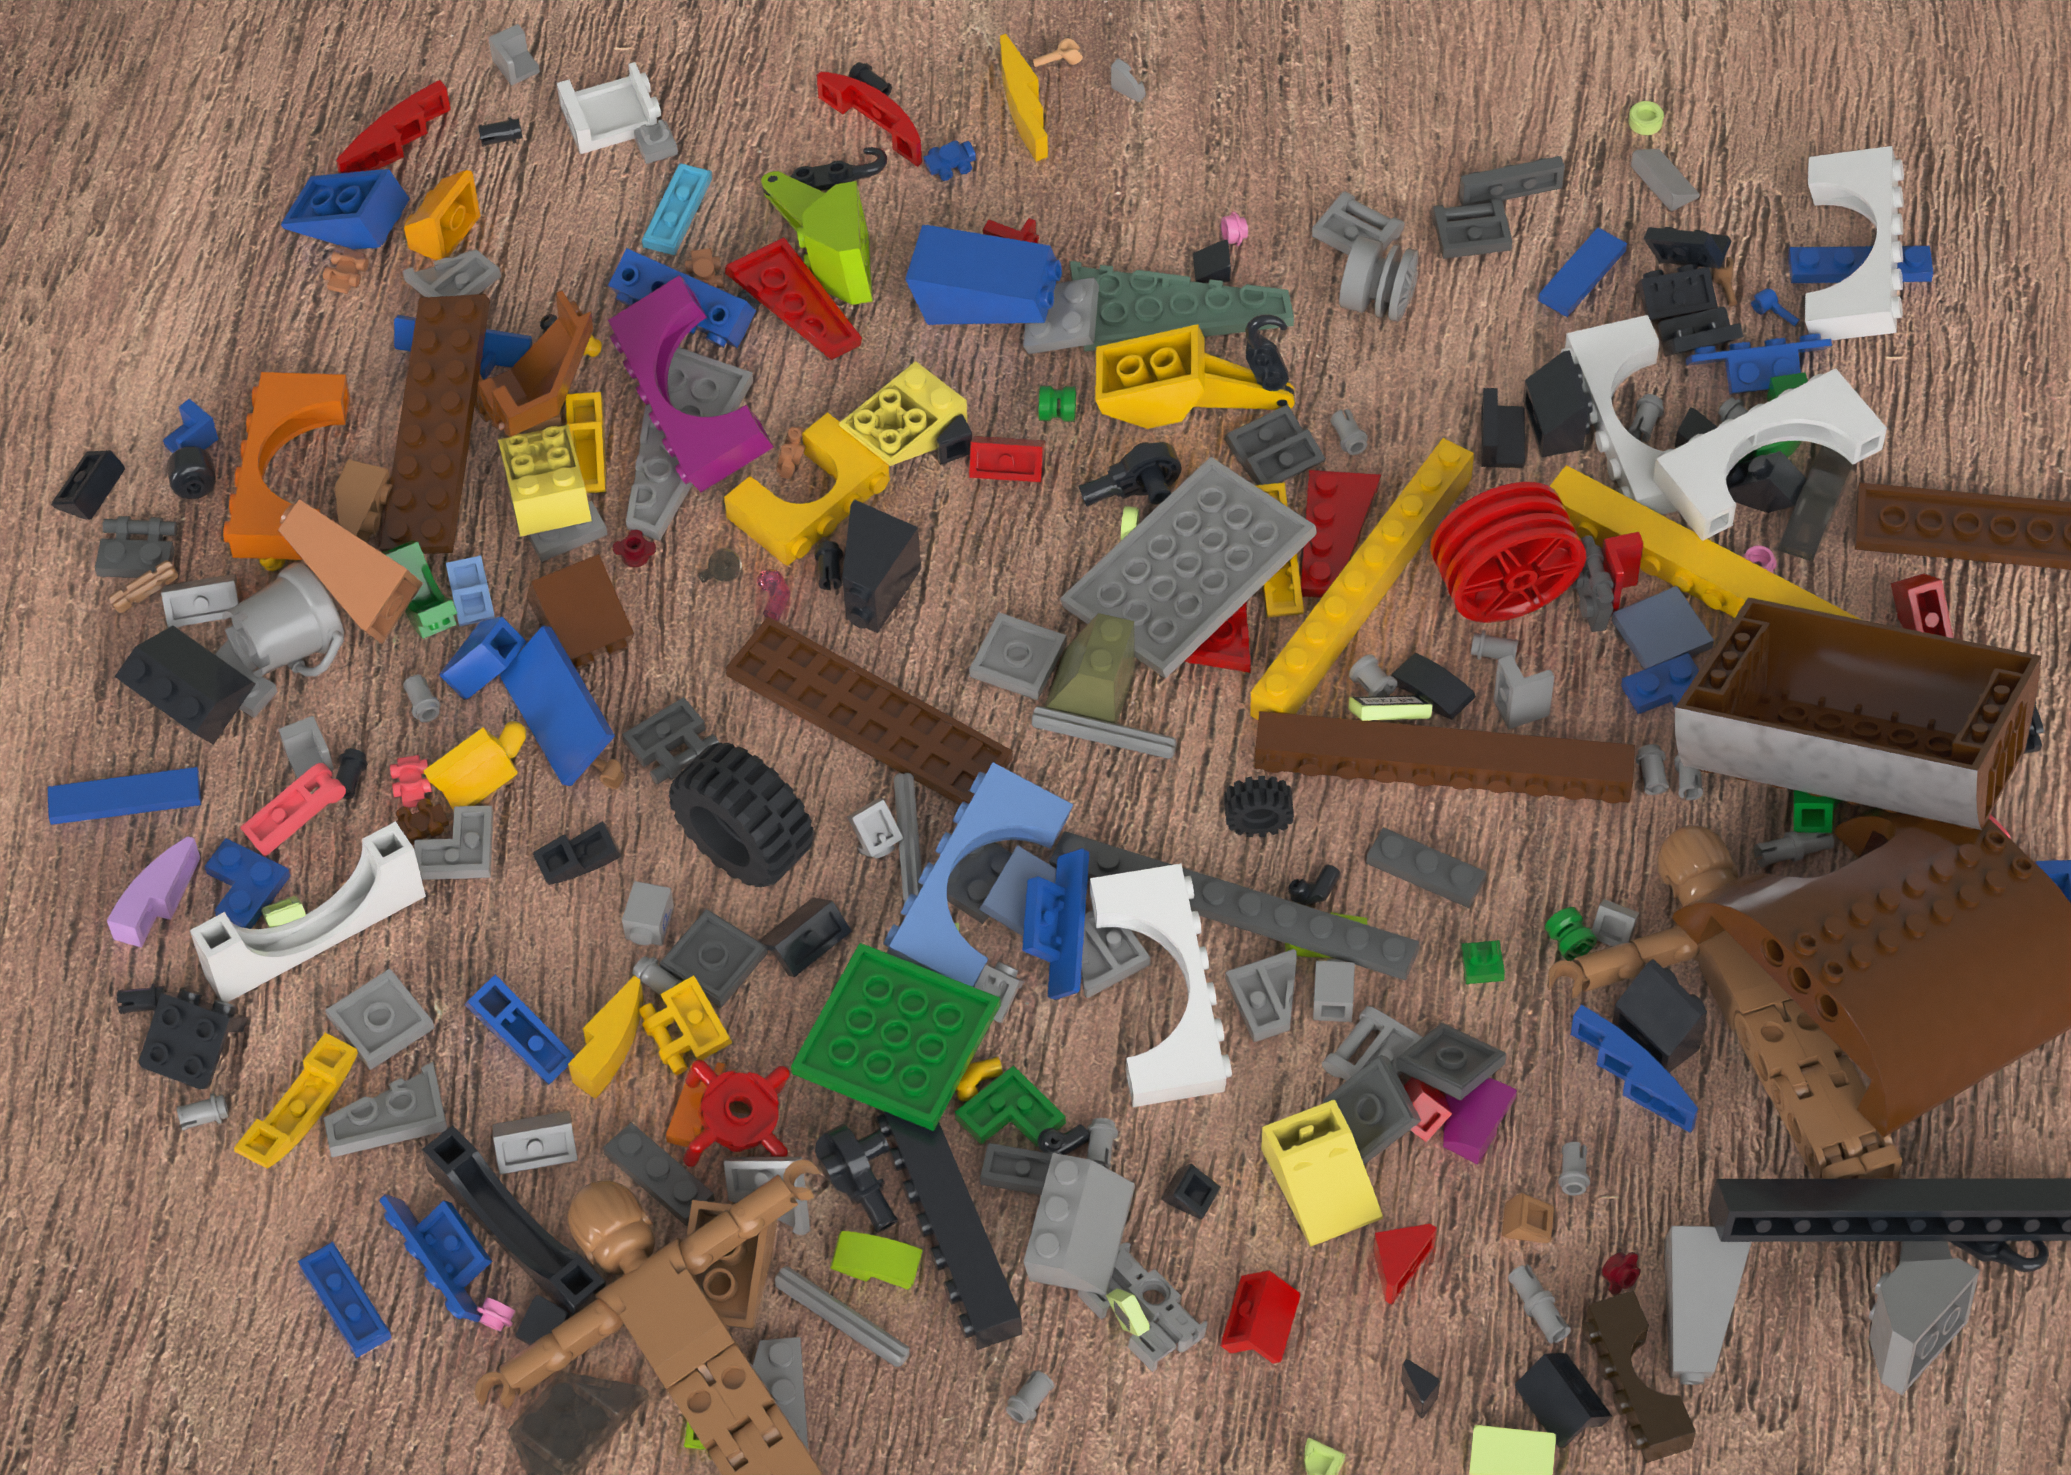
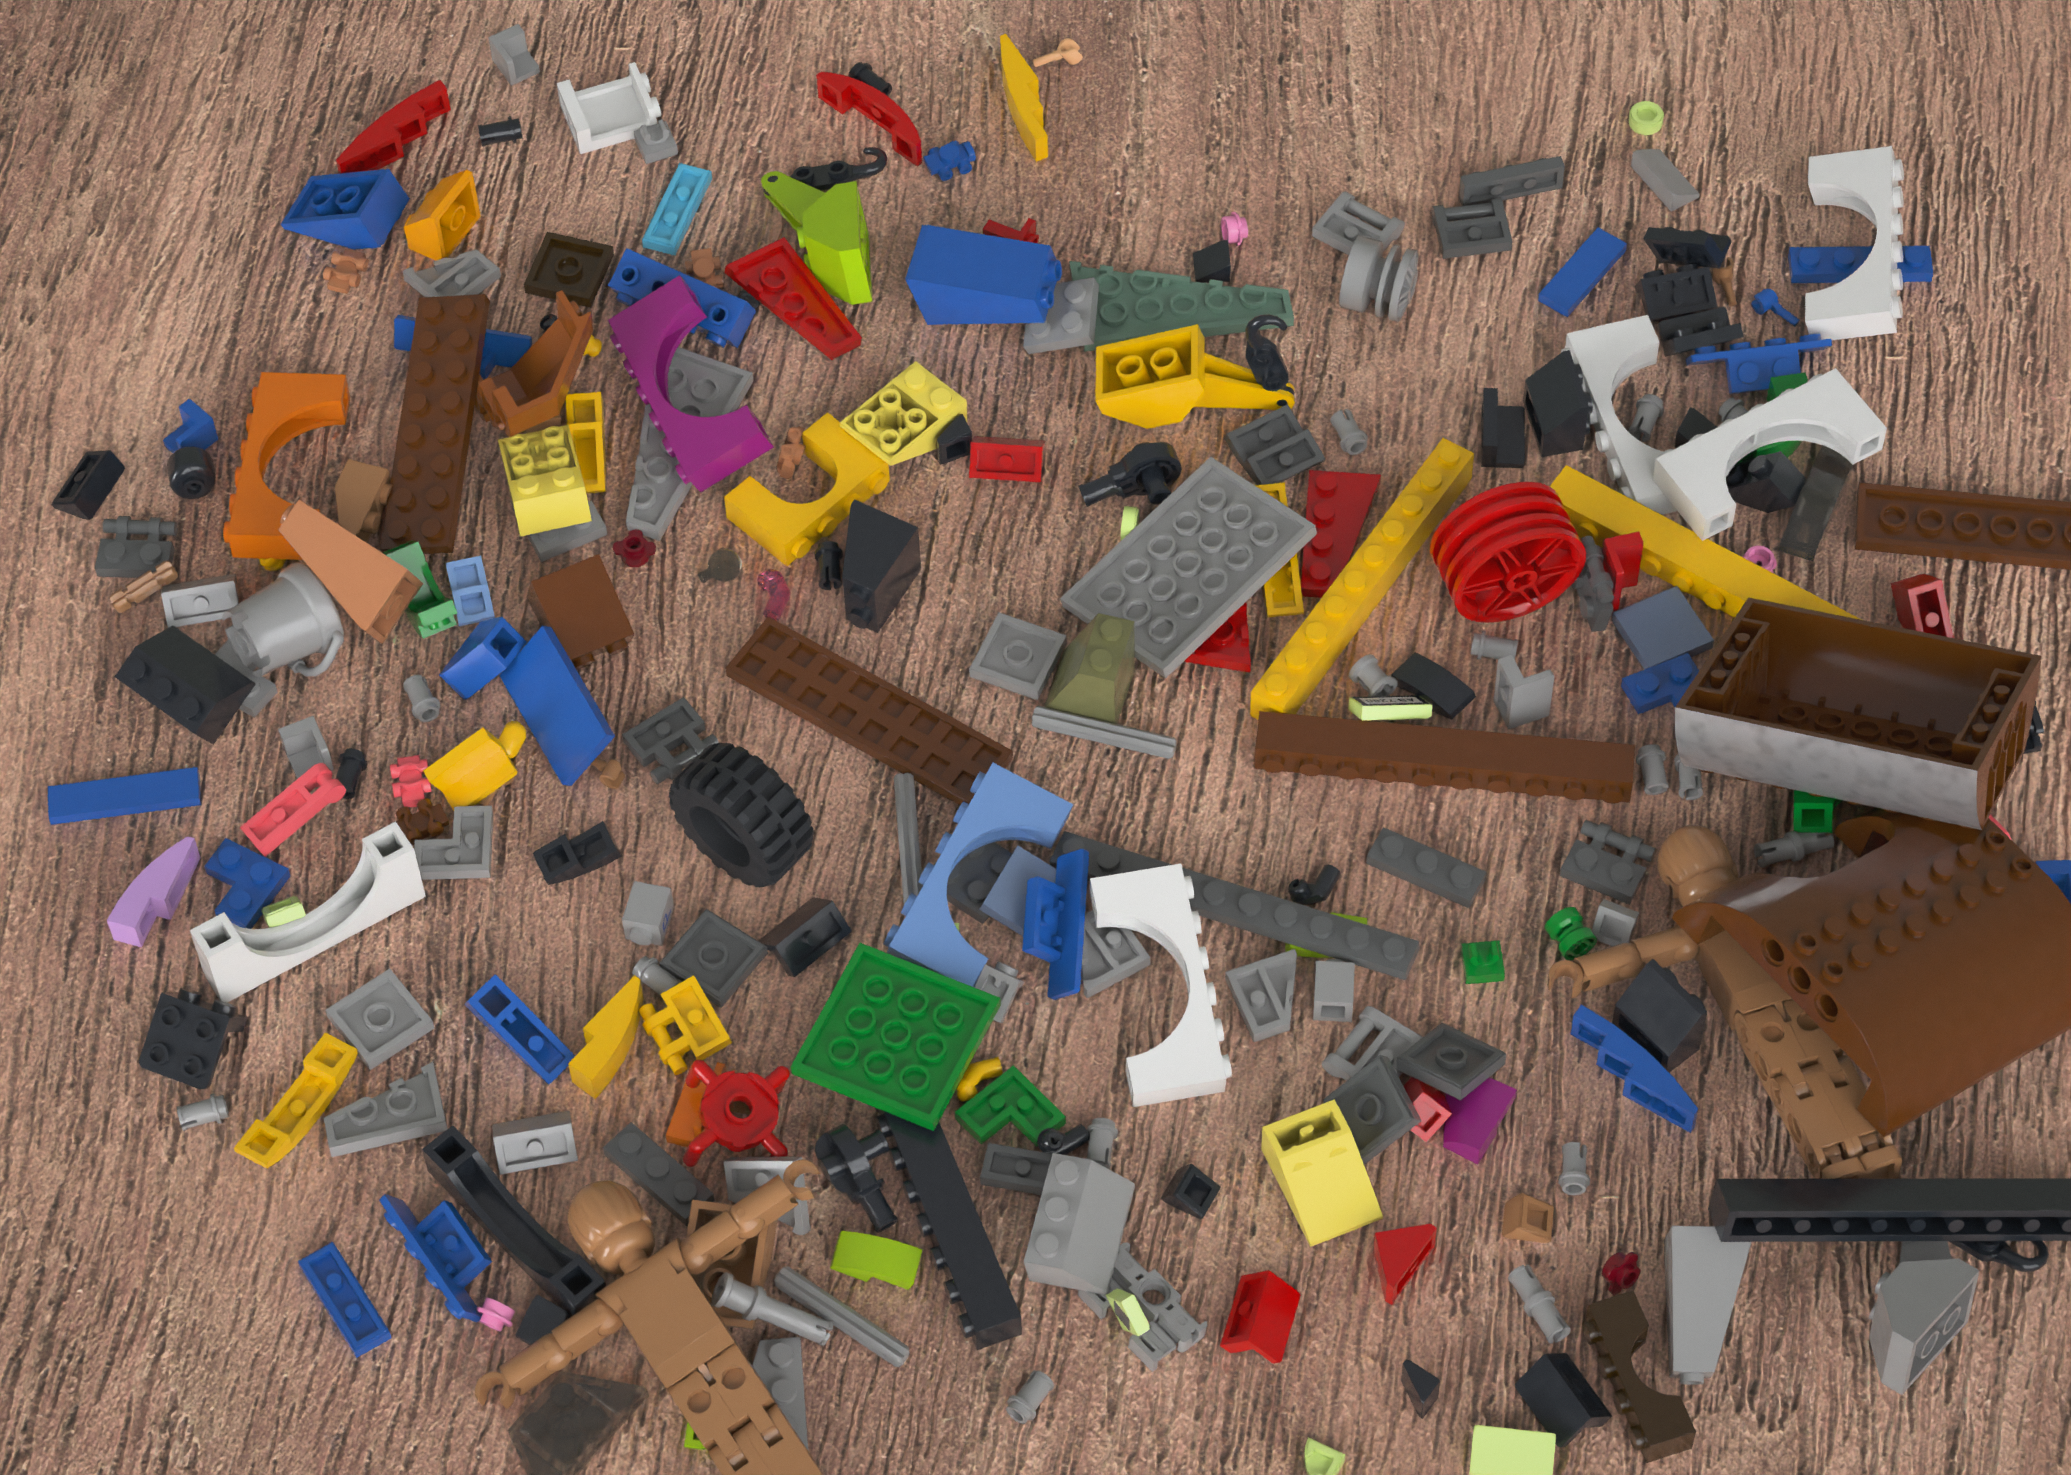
(139, 999): black pin -> none
(569, 266): none -> dark brown plate
(754, 1304): none -> light grey pin
(875, 829): light grey bracket -> none
(1049, 403): green wheel -> none
(1124, 81): light grey tile -> none
(1258, 806): black tyre -> none
(1605, 871): none -> dark grey plate

